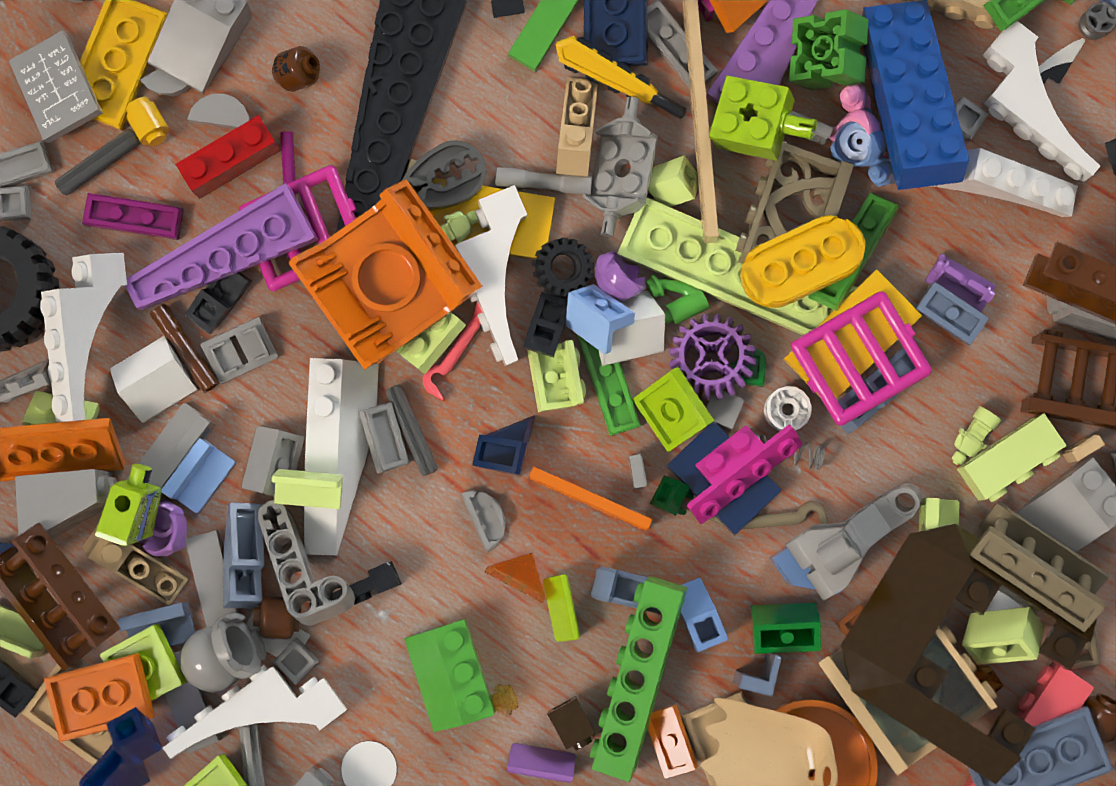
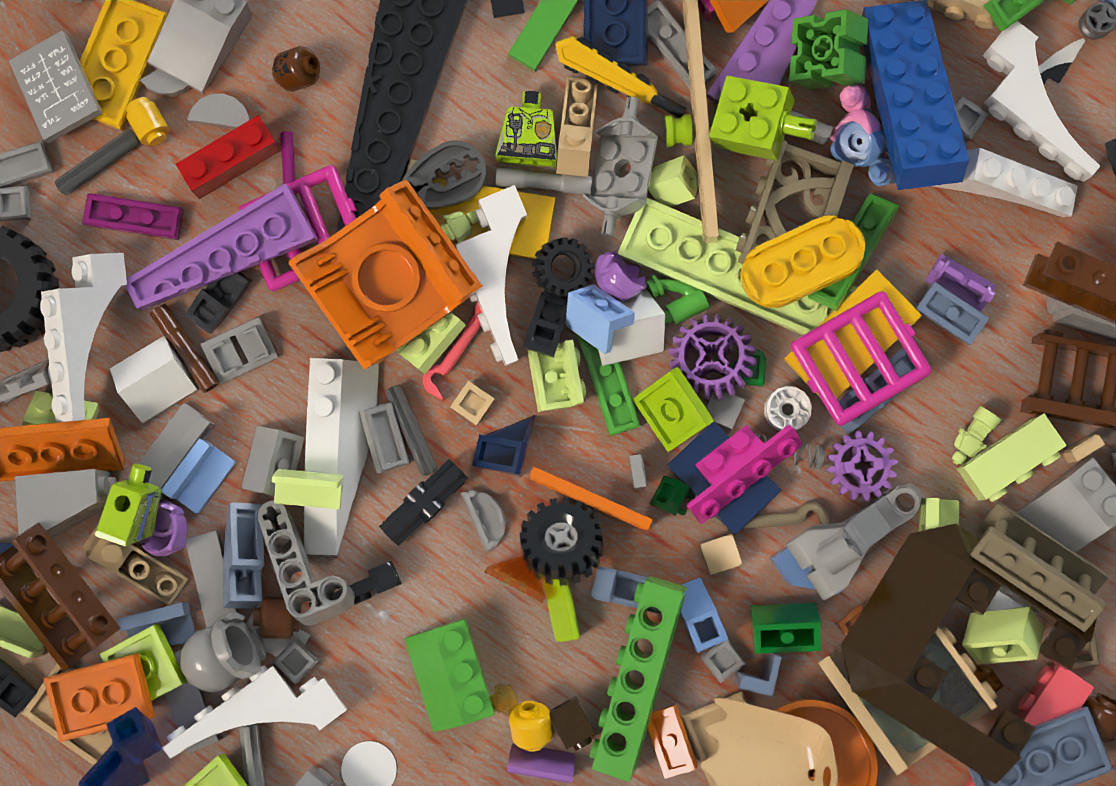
(423, 502): none -> black piece
(472, 403): none -> tan plate
(528, 134): none -> torso
(531, 726): none -> yellow head
(559, 526): none -> black wheel
(678, 130): none -> lime wheel
(721, 554): none -> tan slope
(722, 660): none -> light grey tile
(858, 451): none -> medium lavender gear

